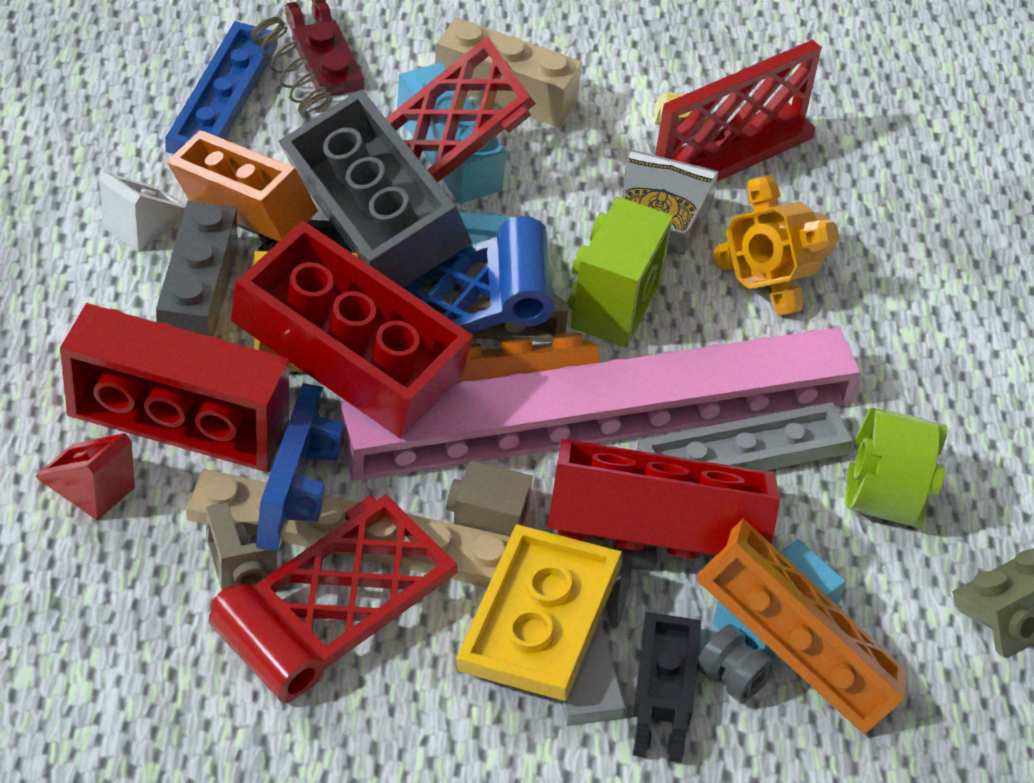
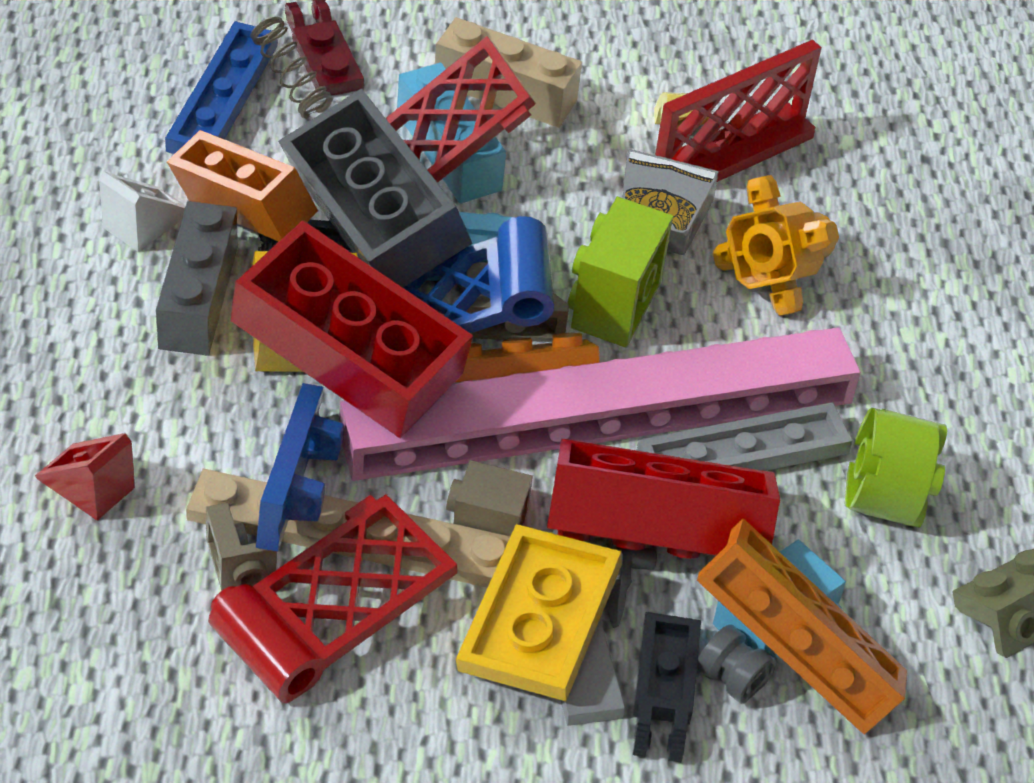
(176, 386): red brick -> none

